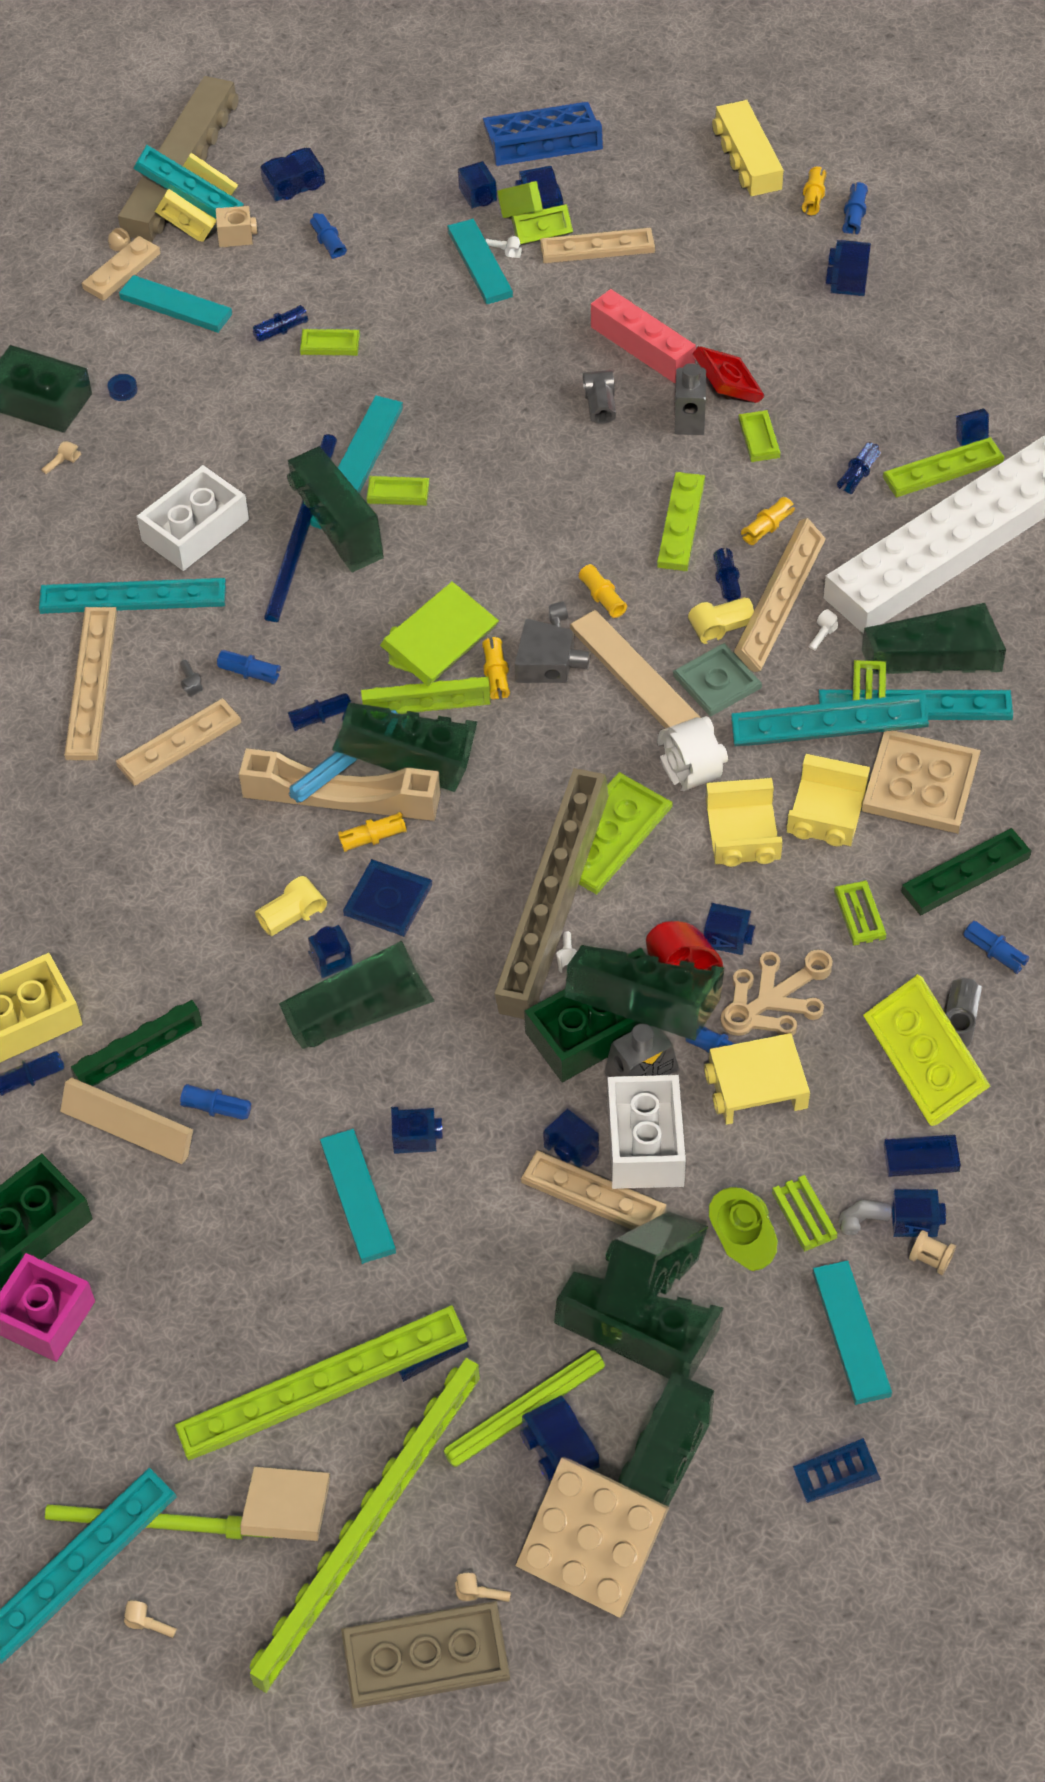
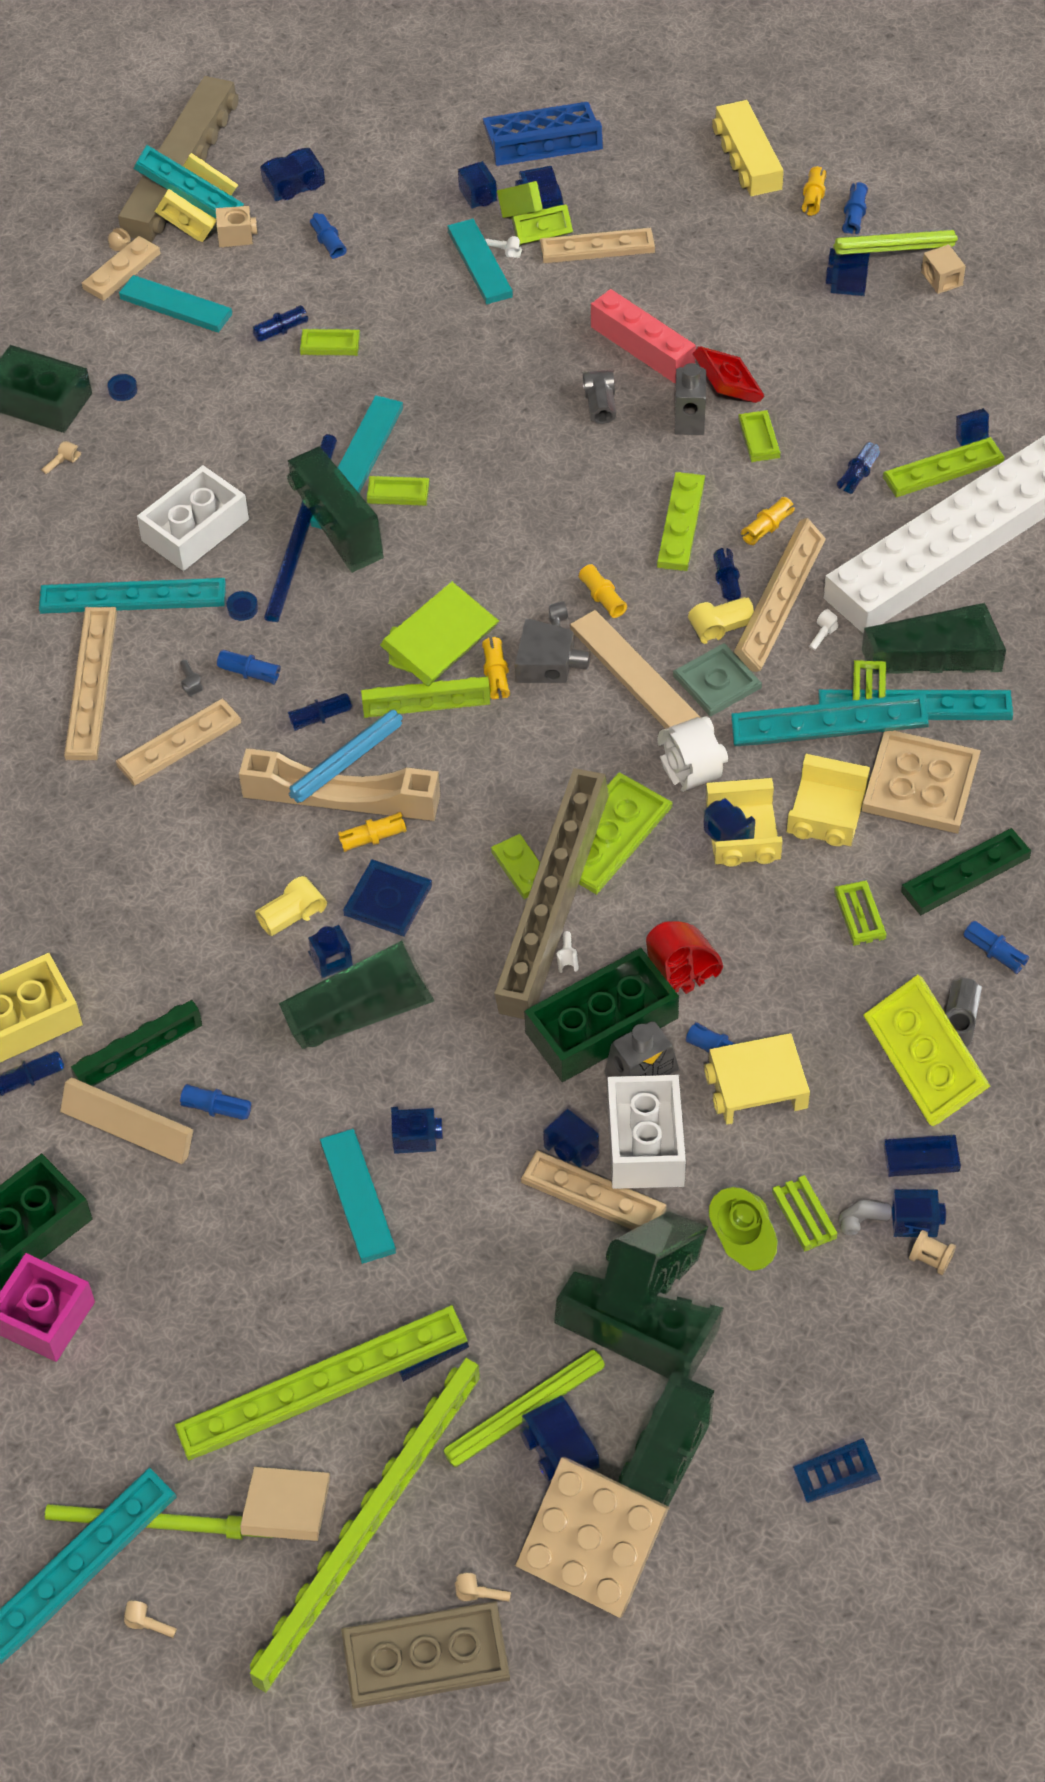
(242, 605): none -> clear blue tile
(406, 741): clear green wedge -> none
(517, 862): none -> lime plate
(645, 990): clear green wedge -> none
(727, 822): none -> clear blue brick
(729, 928): clear blue brick -> none
(774, 997): tan plant -> none
(852, 1332): teal tile -> none
(894, 242): none -> lime axle
(943, 269): none -> tan brick

